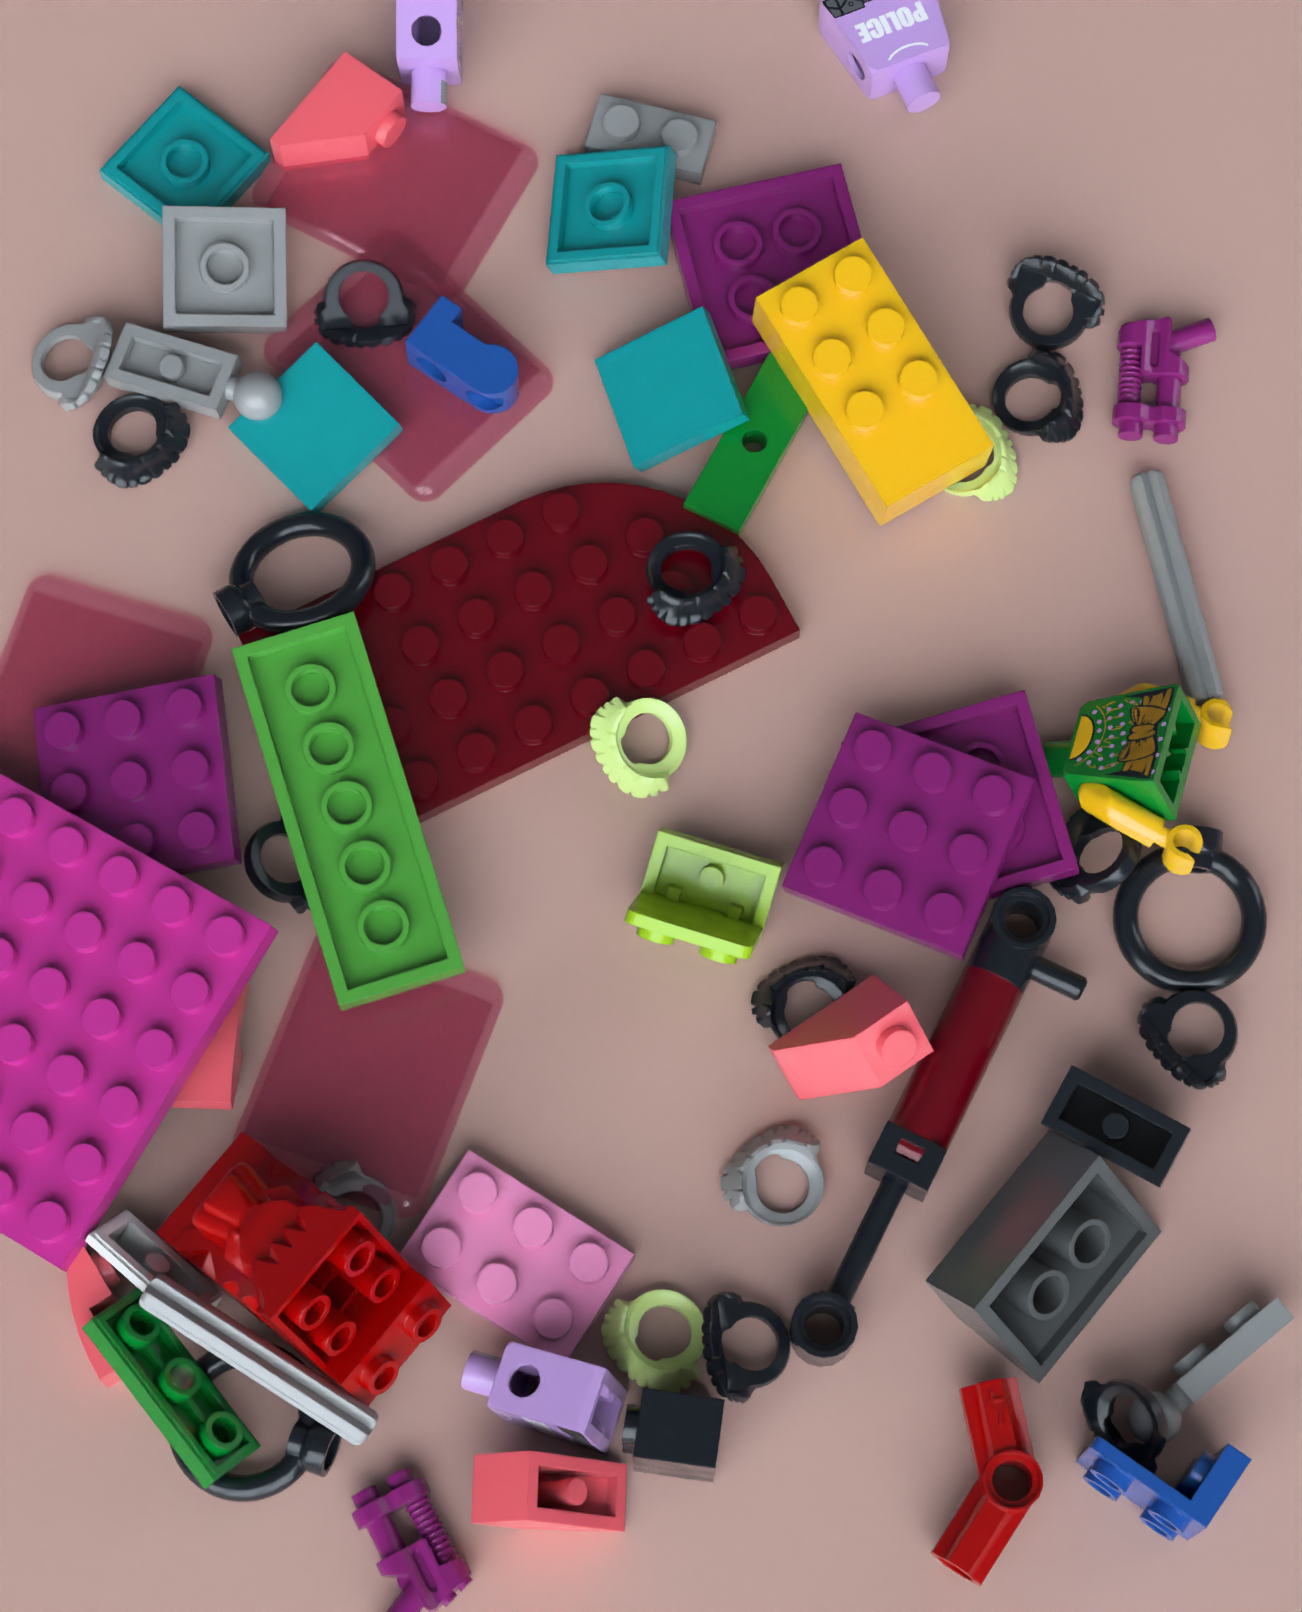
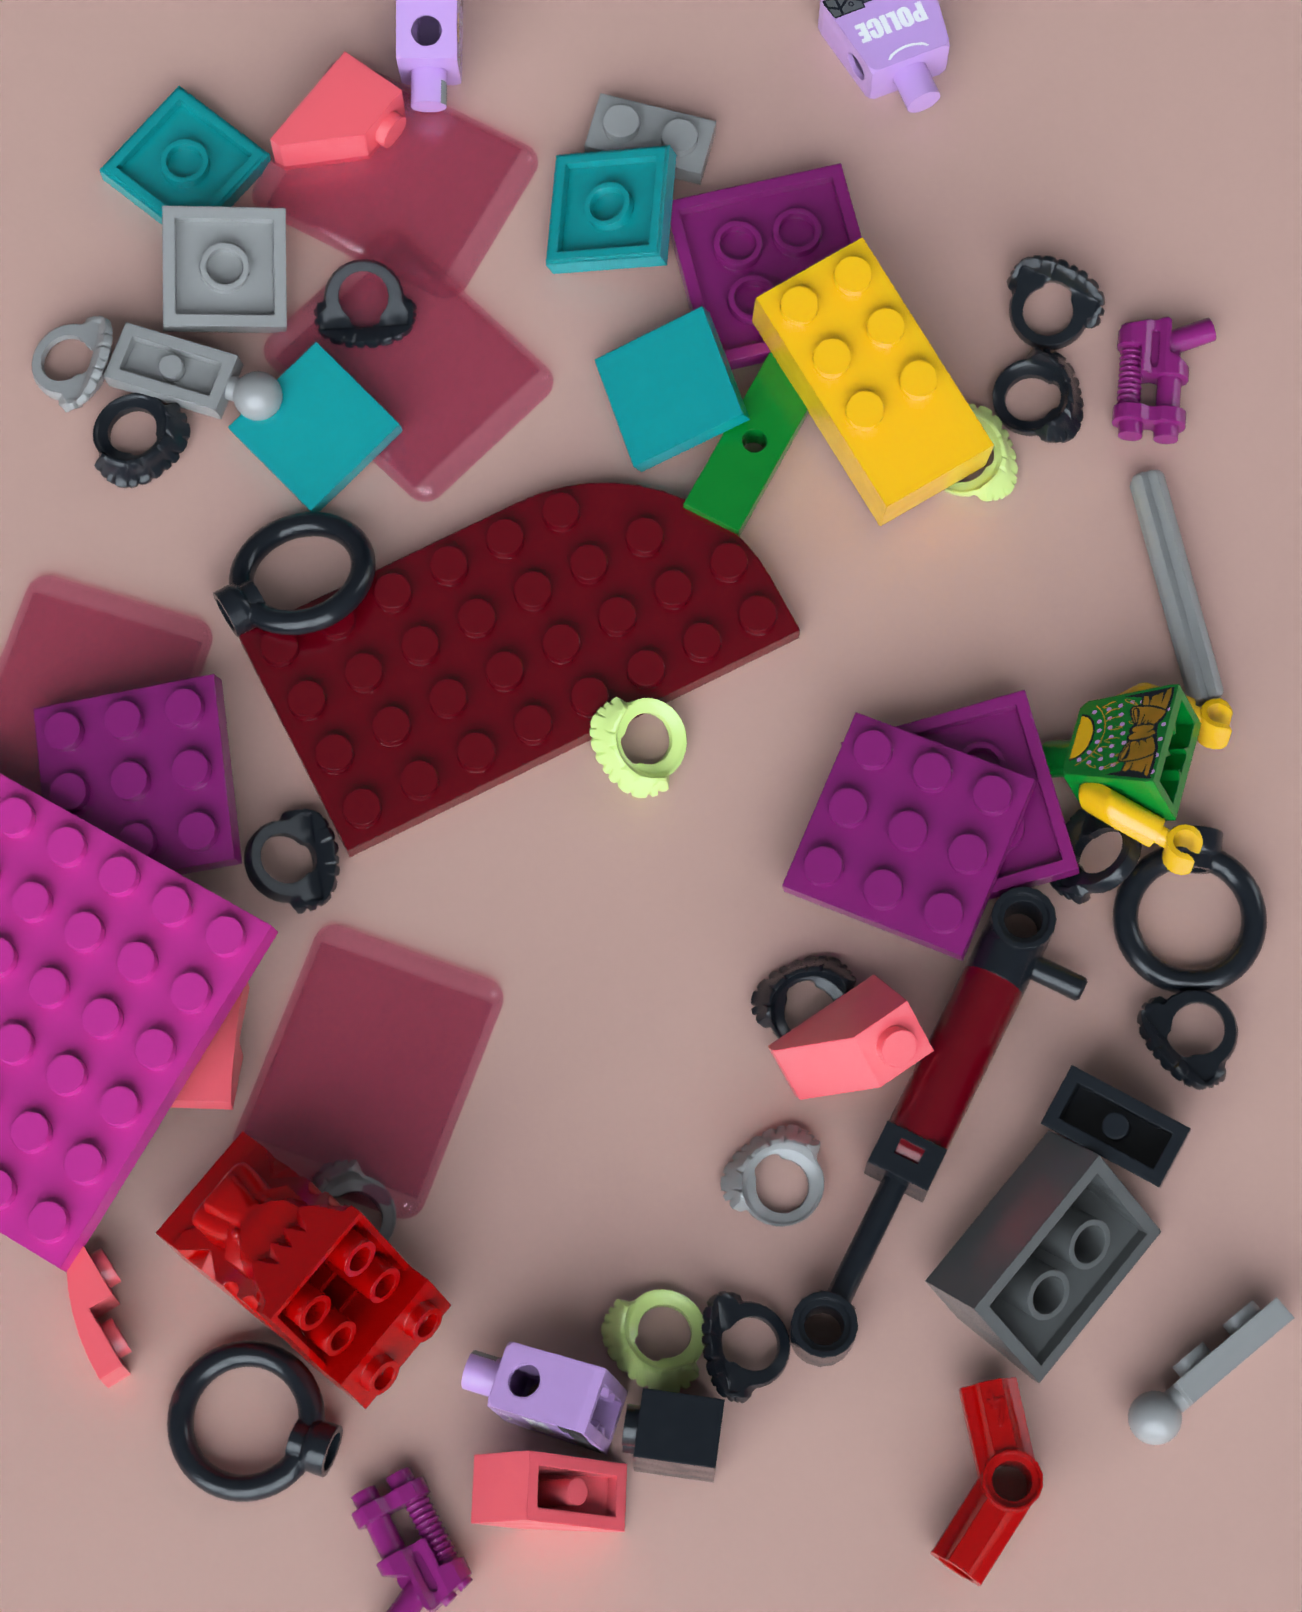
(142, 1255): white slope -> none
(189, 1415): green tile -> none
(258, 1359): light grey axle -> none
(348, 811): bright green plate -> none
(462, 364): blue leg -> none
(516, 1258): bright pink plate -> none
(676, 606): black piece -> none
(704, 896): lime bracket -> none
(1098, 1407): black piece -> none
(1166, 1509): blue bracket -> none

